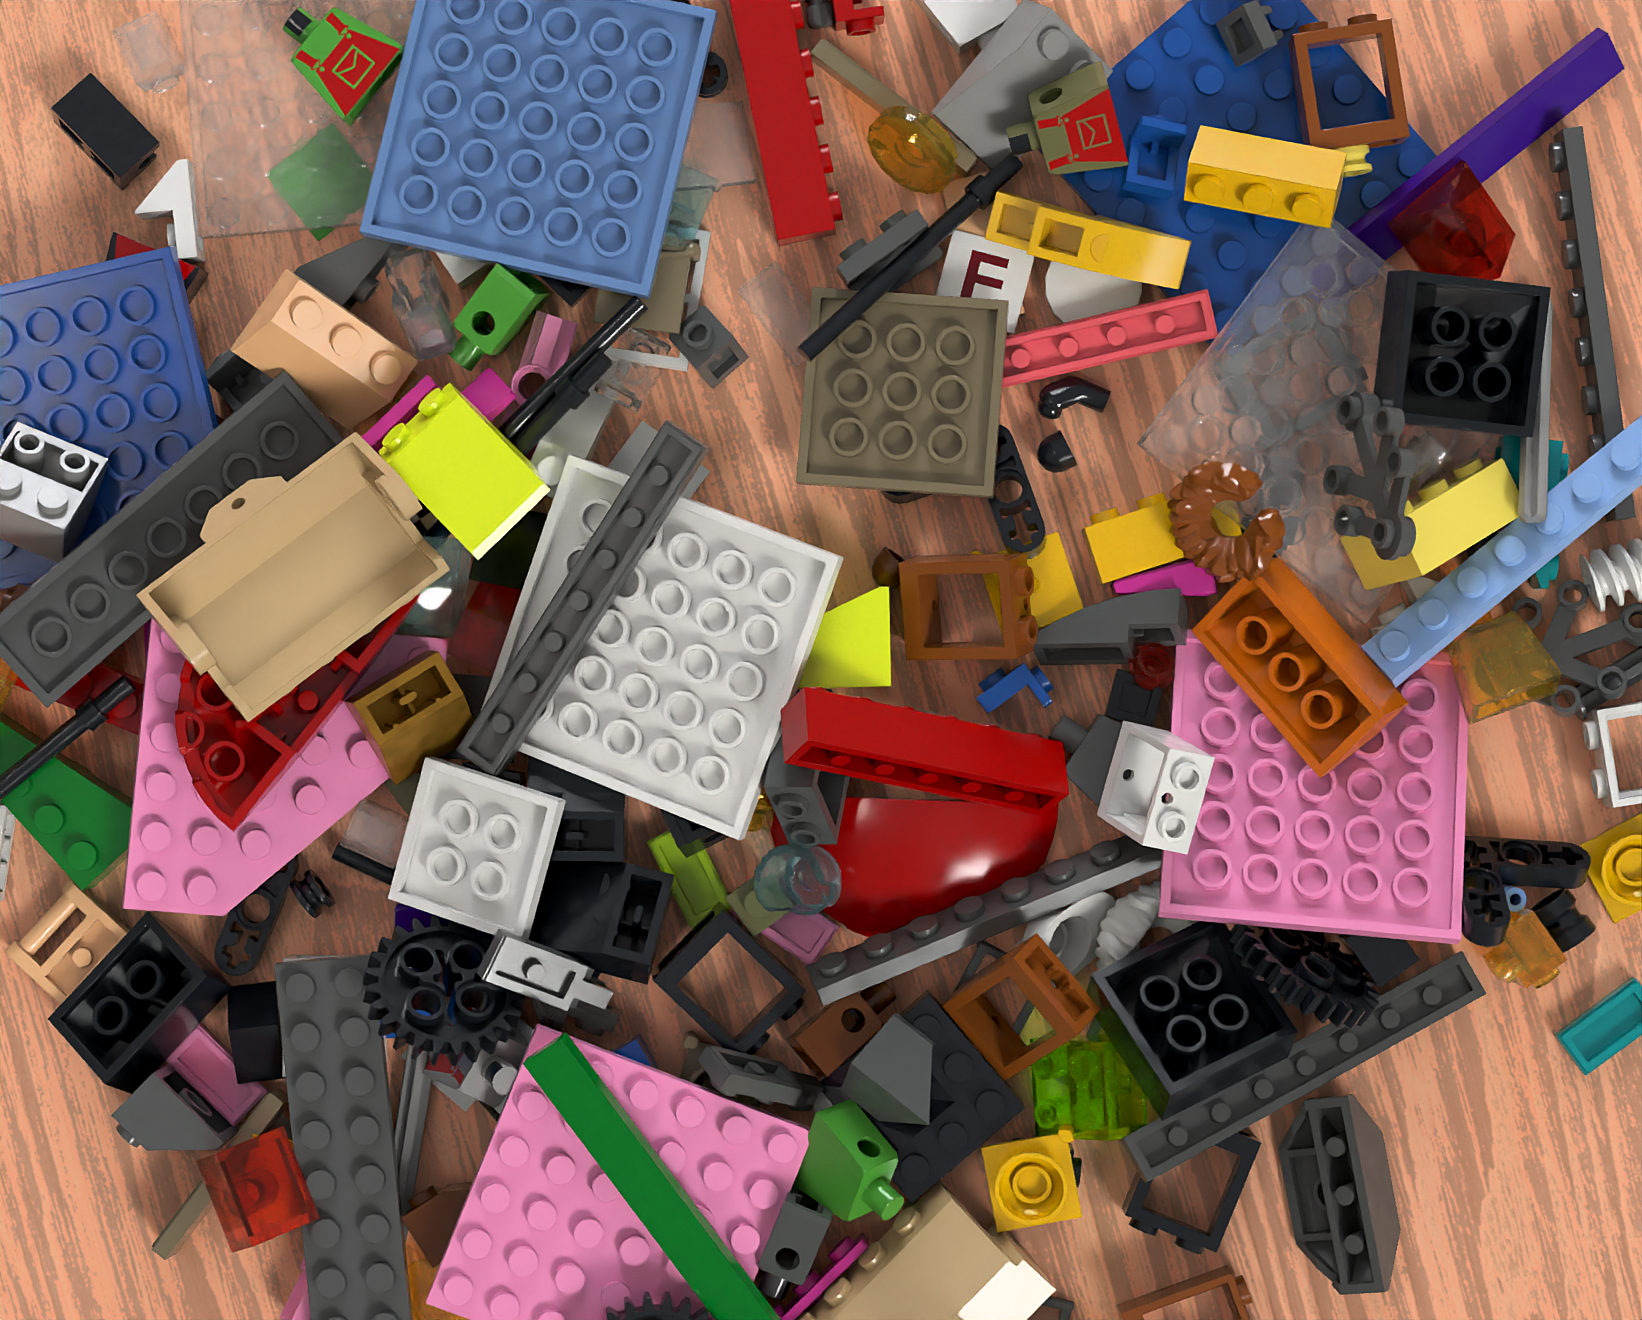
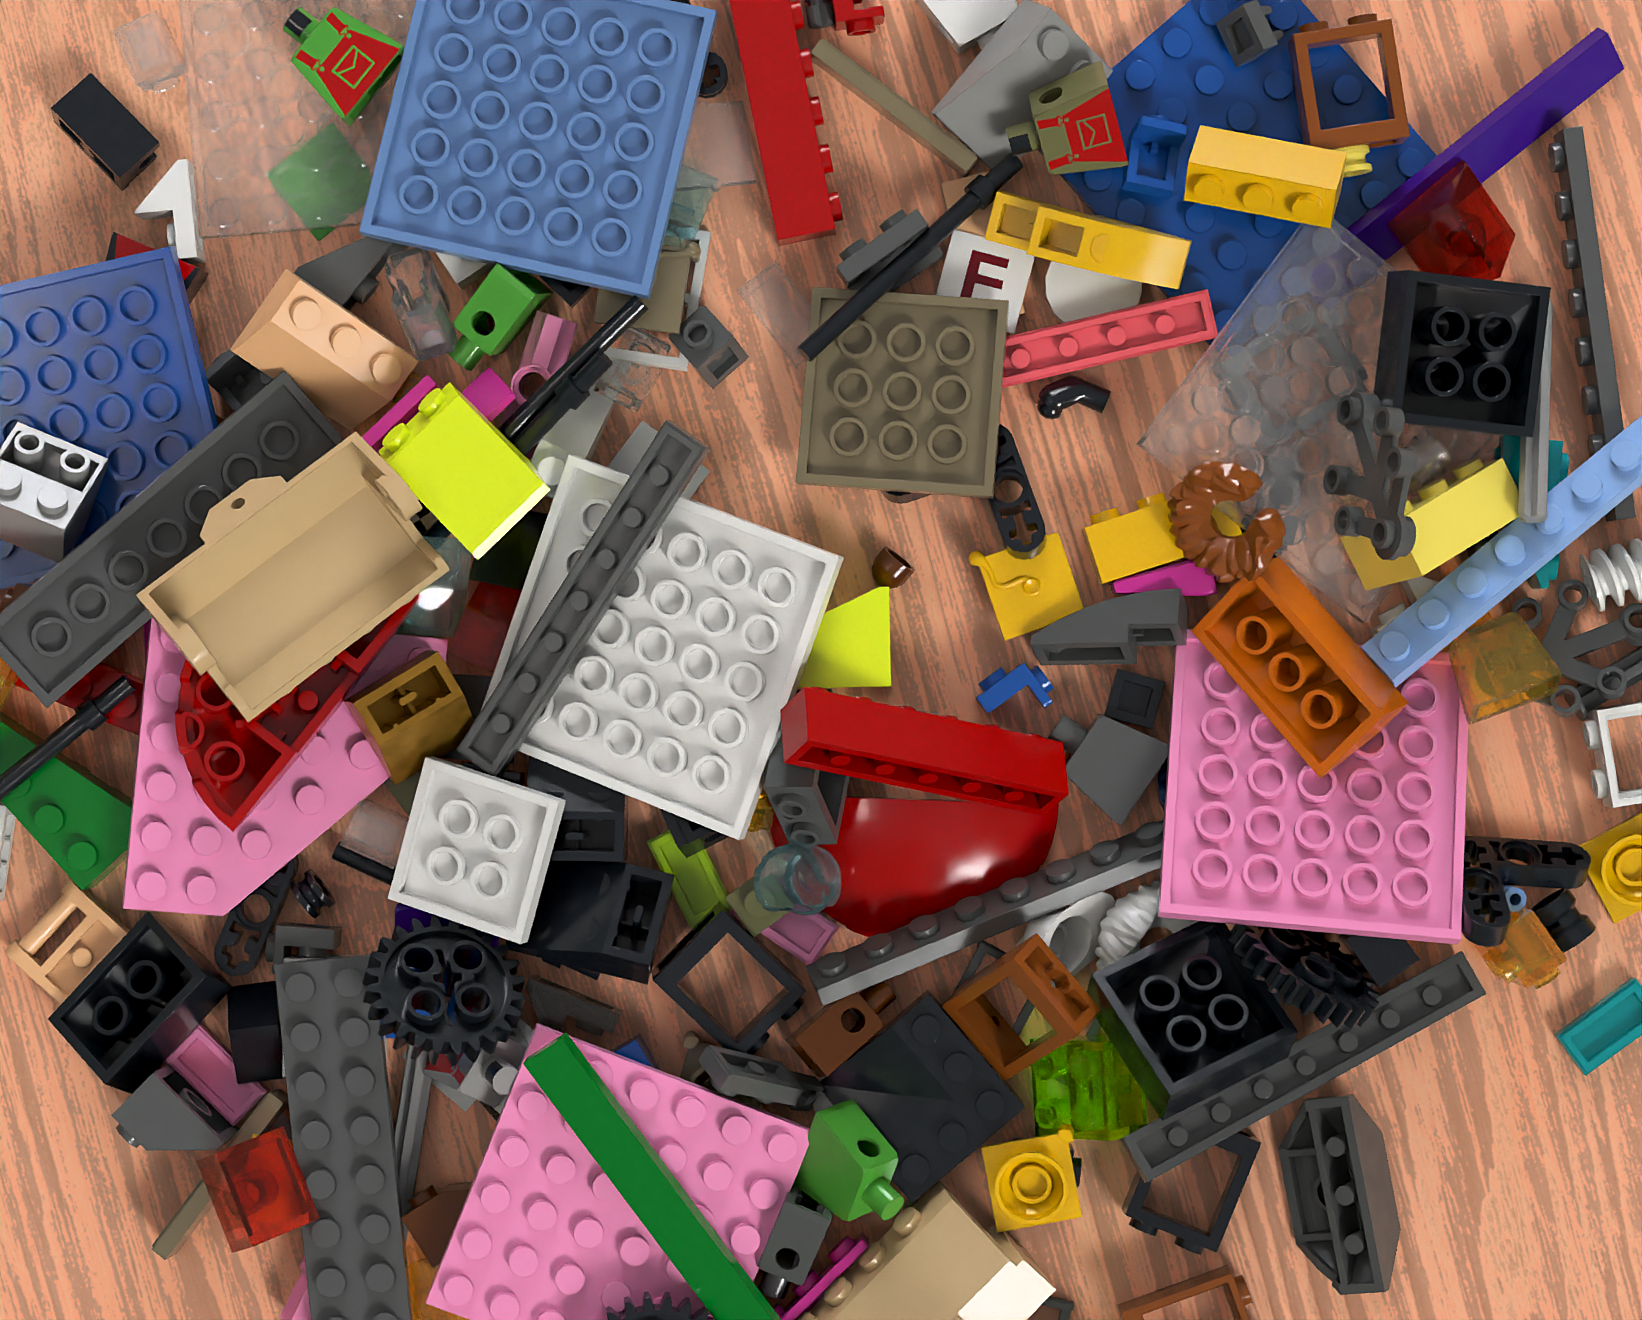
(309, 938): none -> dark grey bracket
(541, 973): hinge -> none
(893, 1074): dark grey slope -> none
(913, 150): clear yellow tile -> none
(922, 609): dark orange window -> none
(1055, 453): black hinge -> none
(1156, 657): clear red plate -> none
(1158, 766): white window -> none

